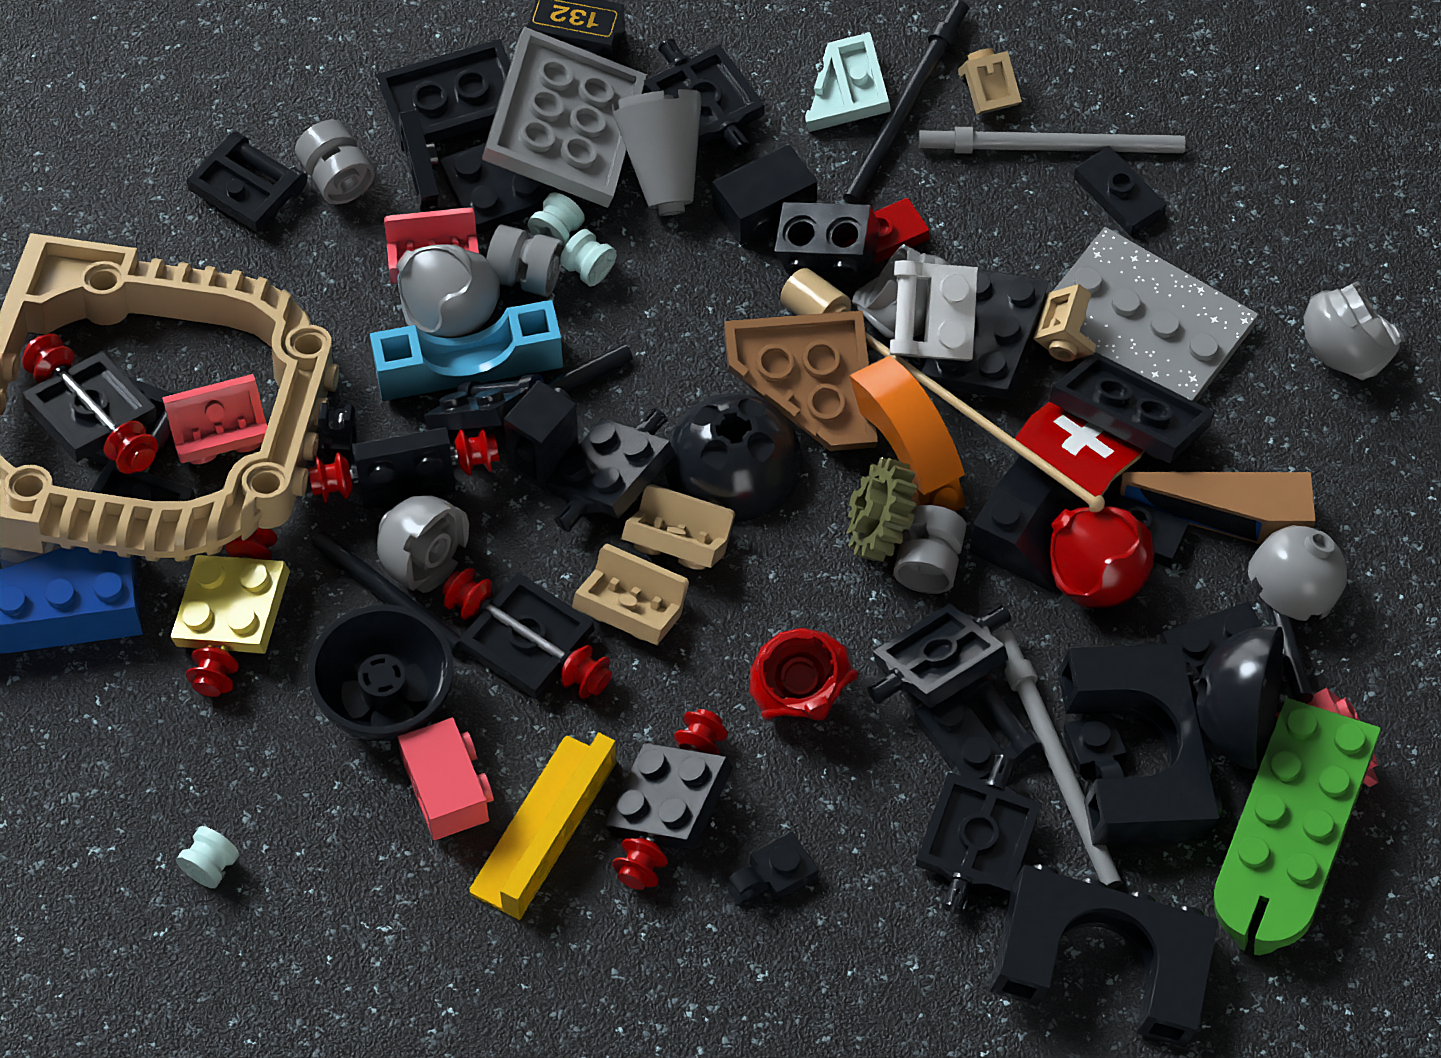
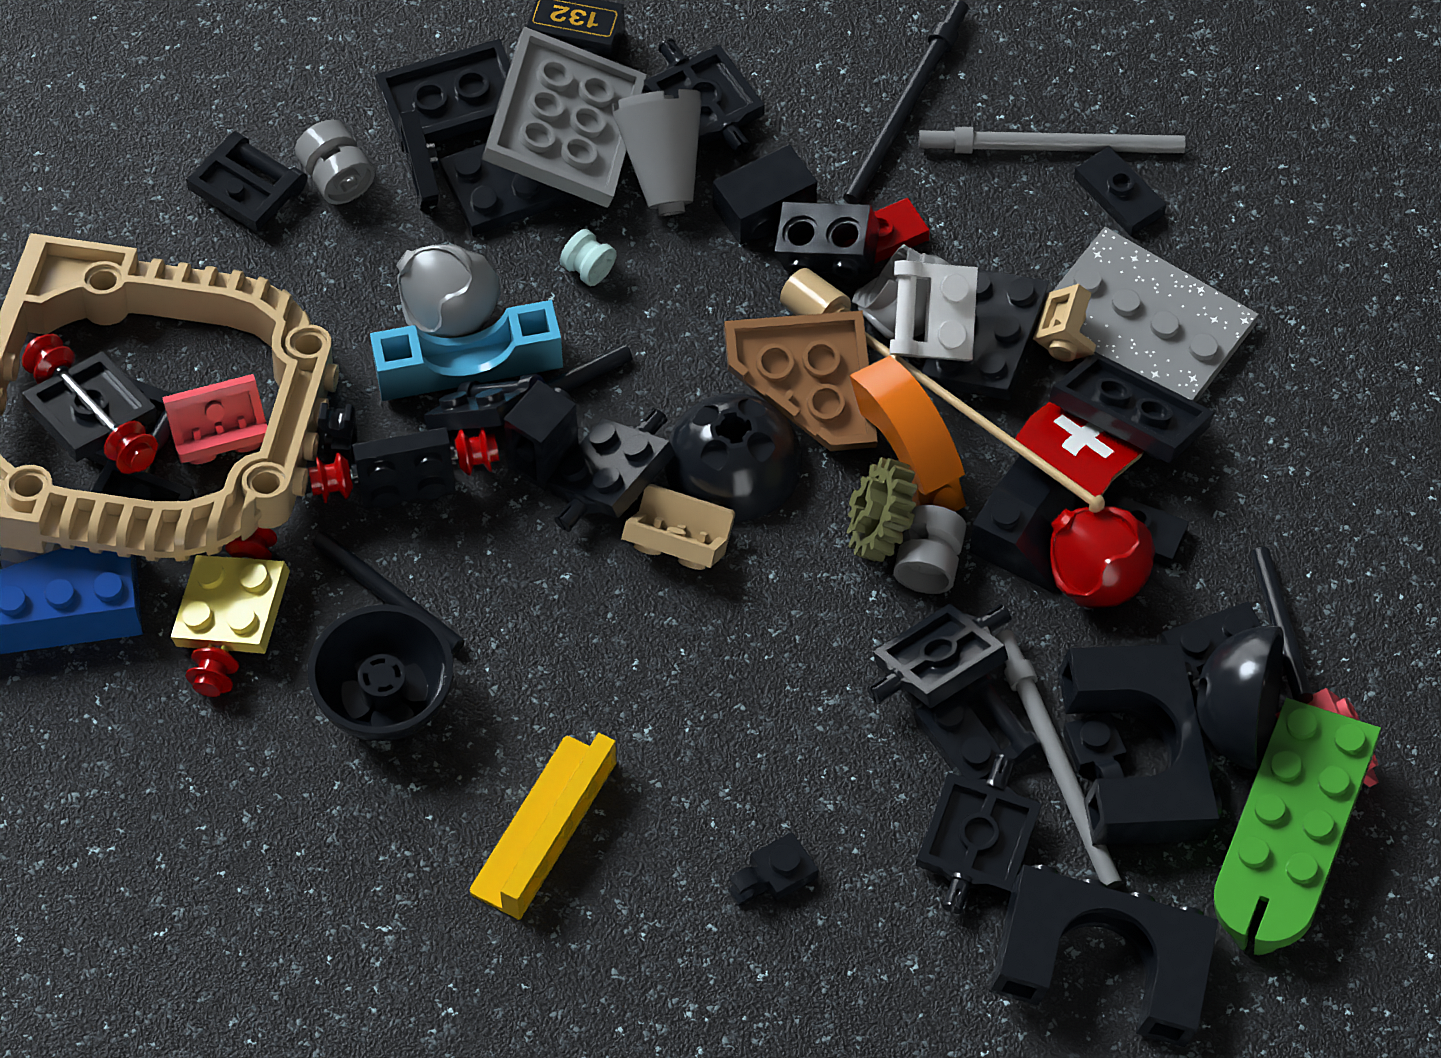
(207, 857): light aqua wheel -> none
(420, 540): light grey cylinder -> none
(427, 229): coral bracket -> none
(444, 778): coral brick -> none
(525, 260): light grey wheel -> none
(526, 634): black plate -> none
(557, 218): light aqua wheel -> none
(632, 595): tan bracket -> none
(668, 797): plate -> none
(800, 663): red helmet -> none
(848, 85): light aqua wing -> none
(990, 80): tan bracket -> none
(1227, 502): medium nougat slope -> none
(1299, 572): light grey cylinder -> none
(1349, 332): light grey helmet -> none

